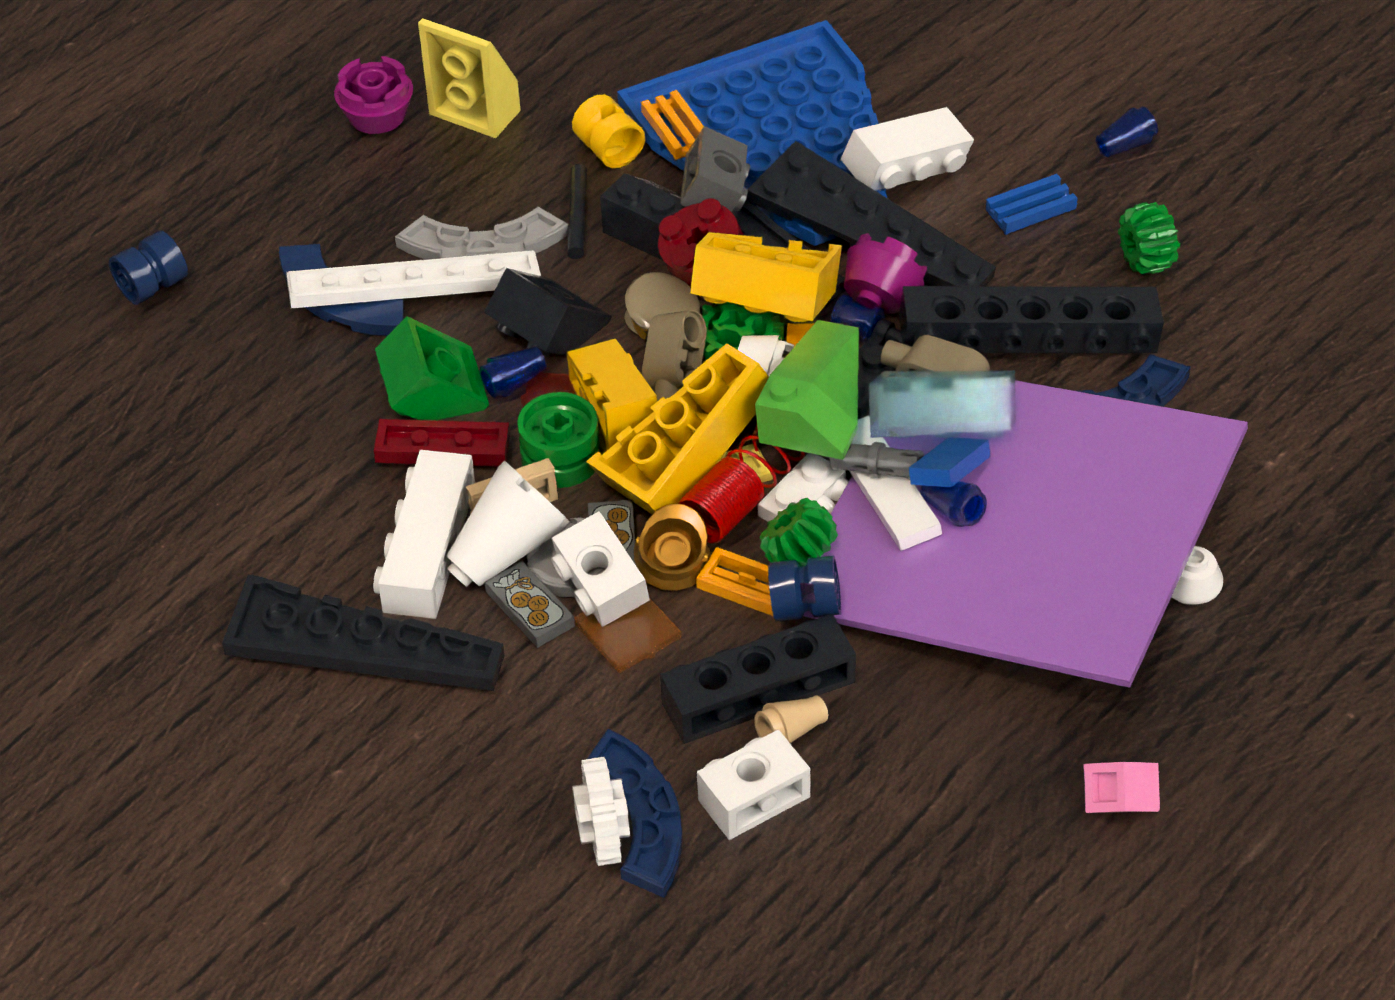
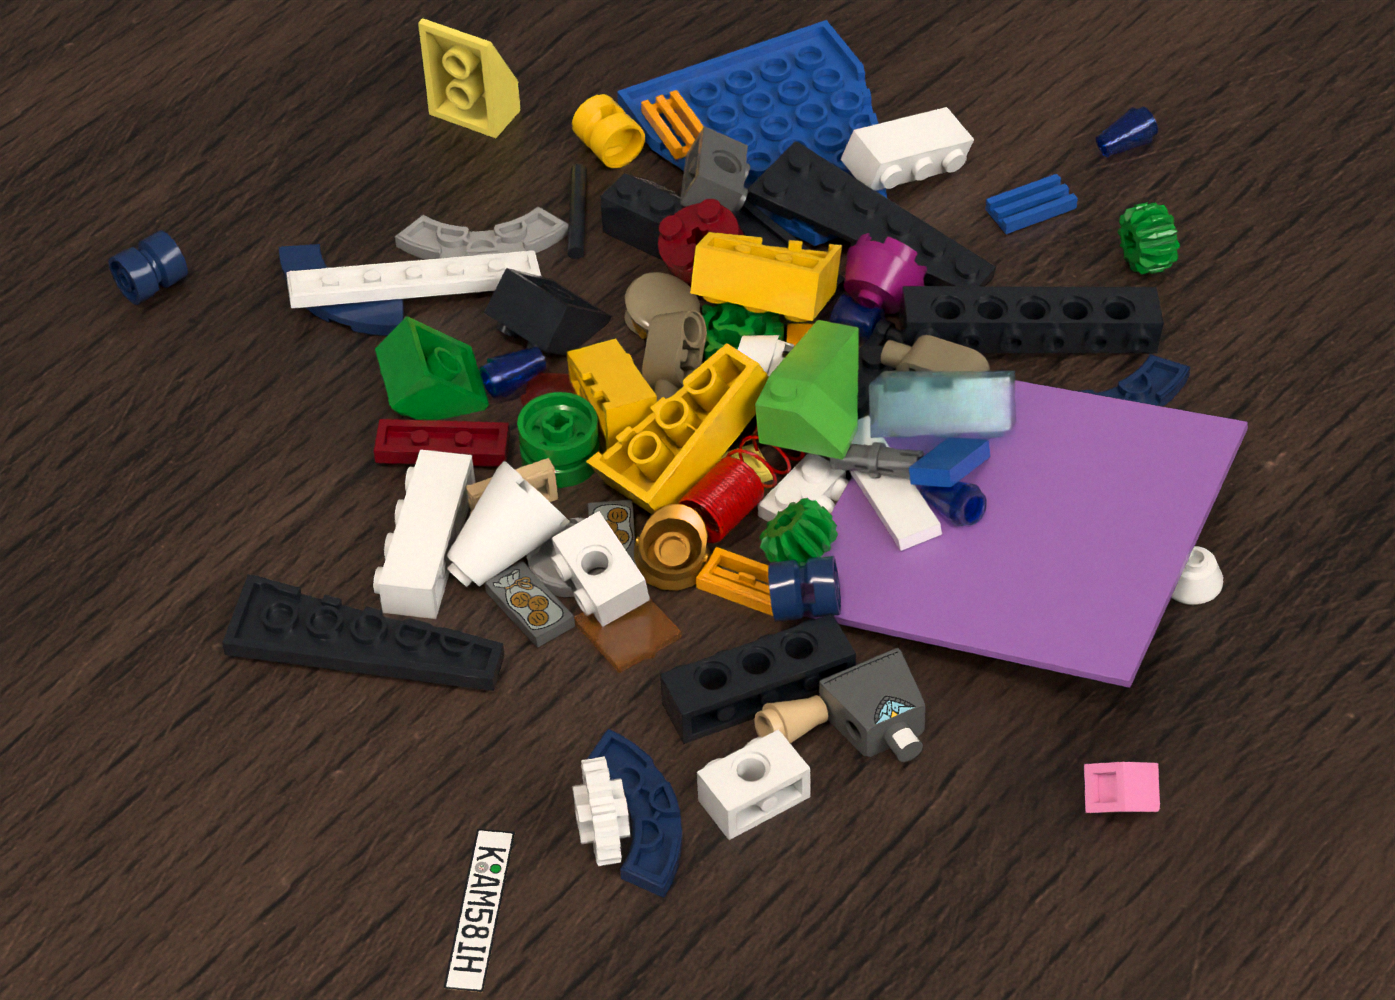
(374, 94): magenta cone -> none
(479, 911): none -> sticker
(877, 706): none -> dark grey torso

